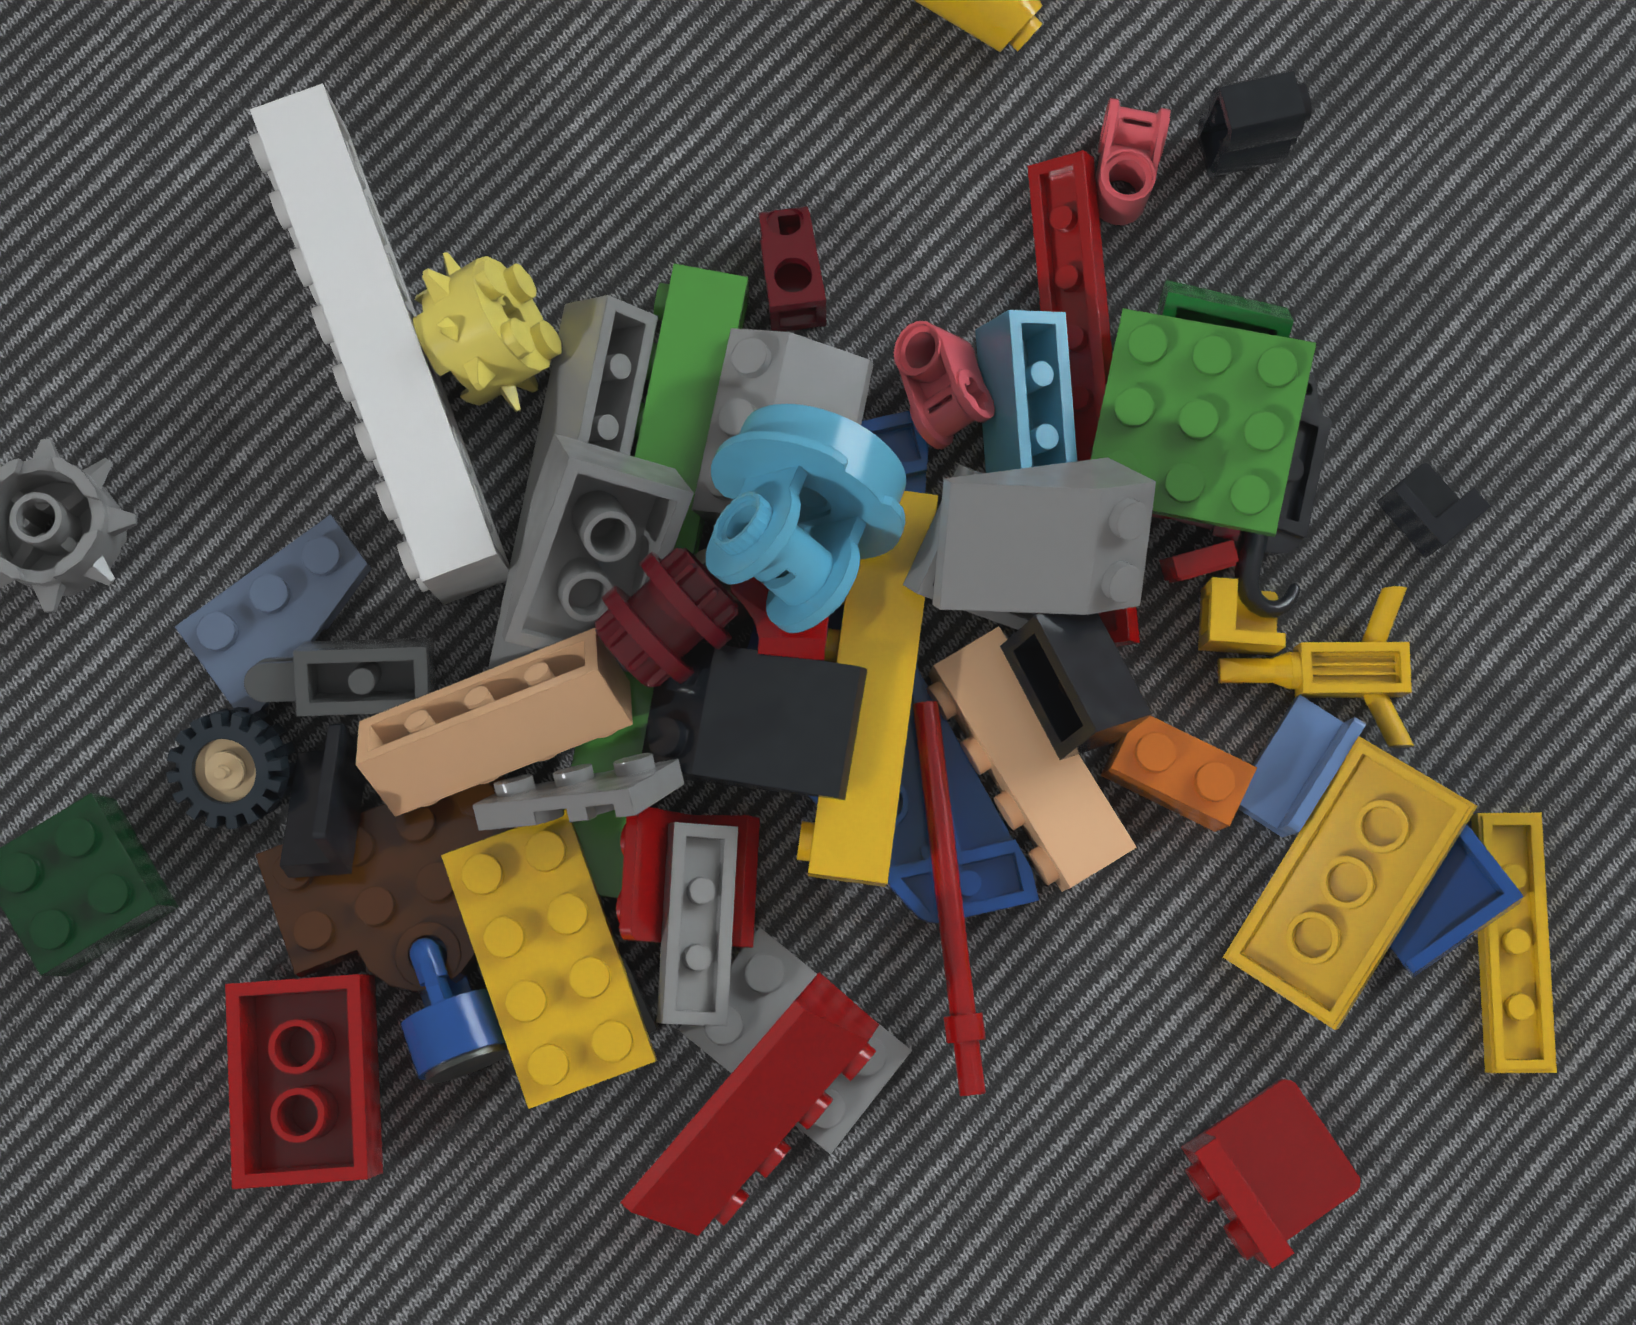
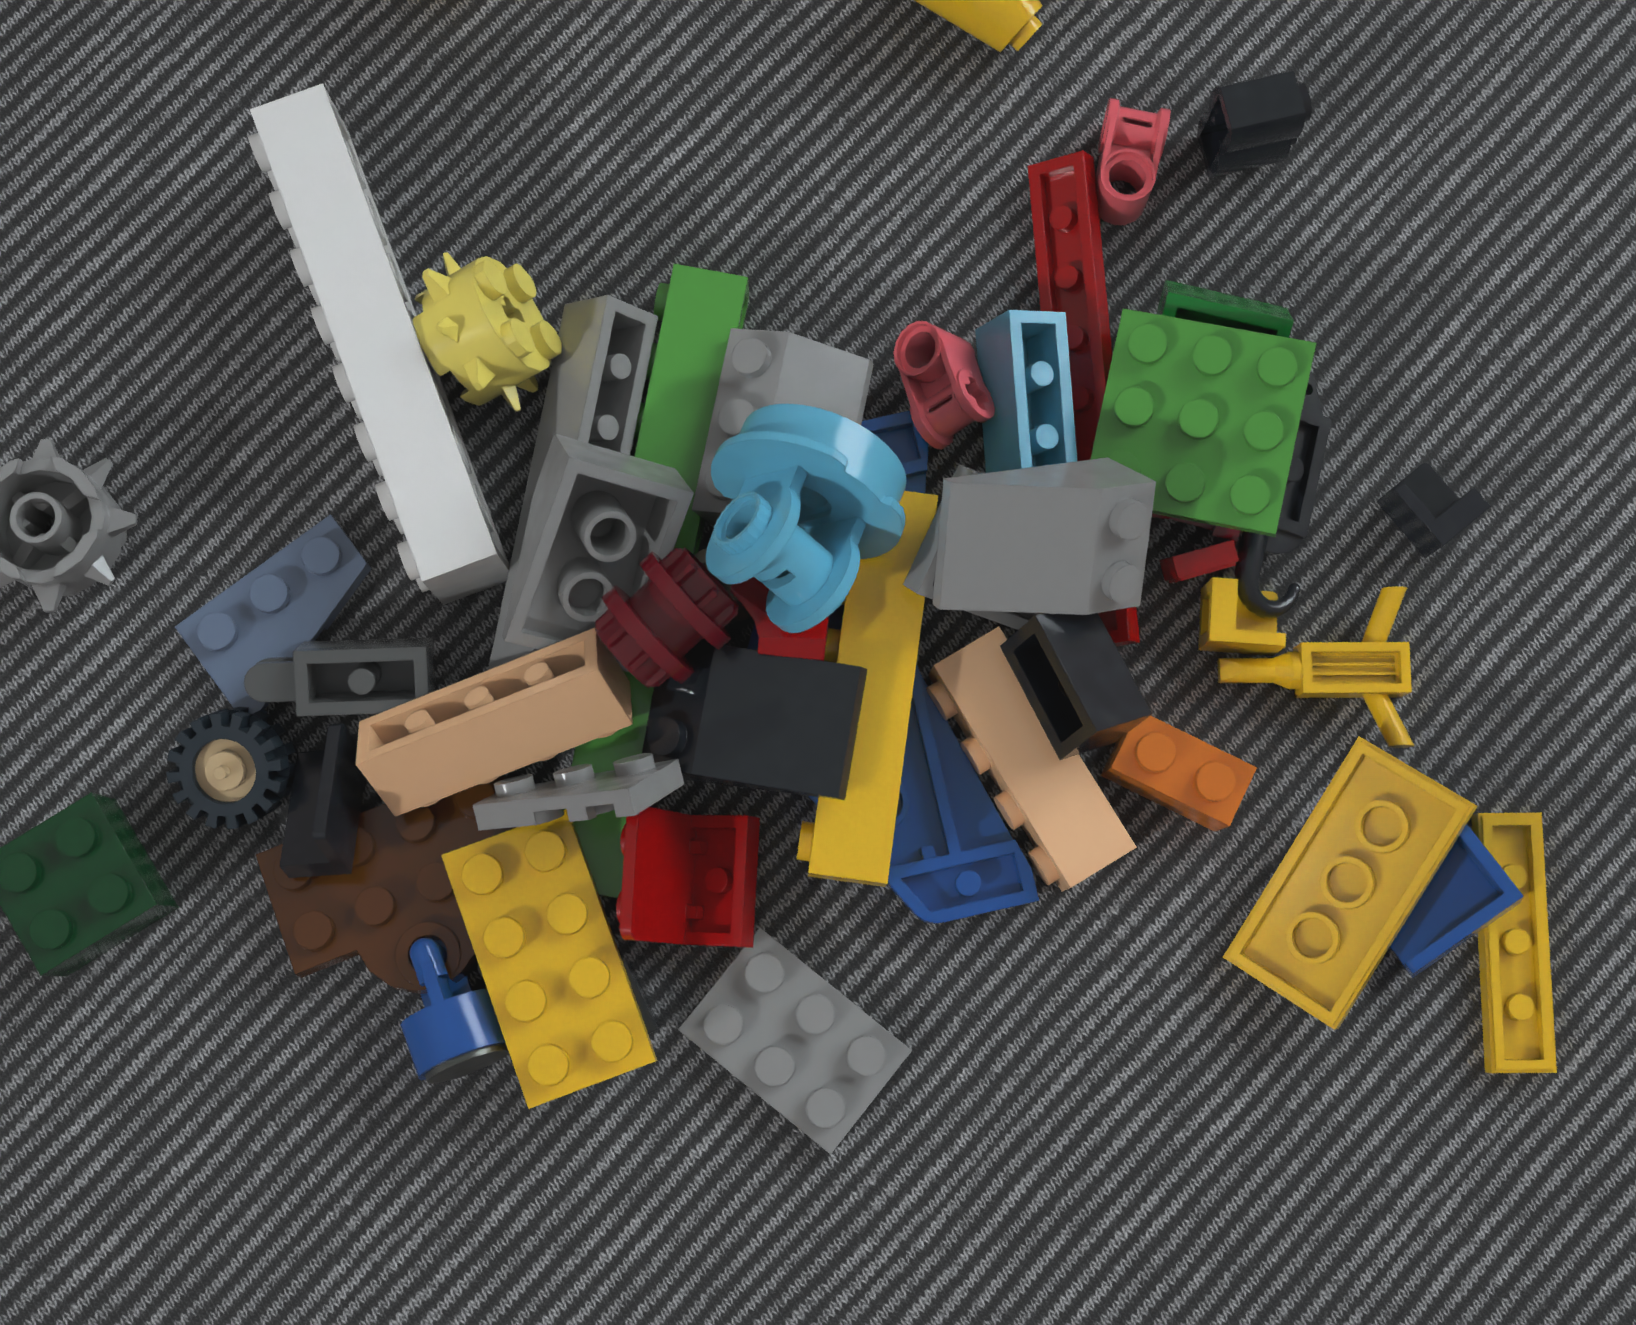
(303, 1081): red brick -> none
(697, 924): light grey plate -> none
(755, 1109): red slope -> none
(791, 270): dark red leg -> none
(964, 1025): red bar -> none
(1270, 1171): red bracket -> none
(1297, 766): medium blue panel -> none

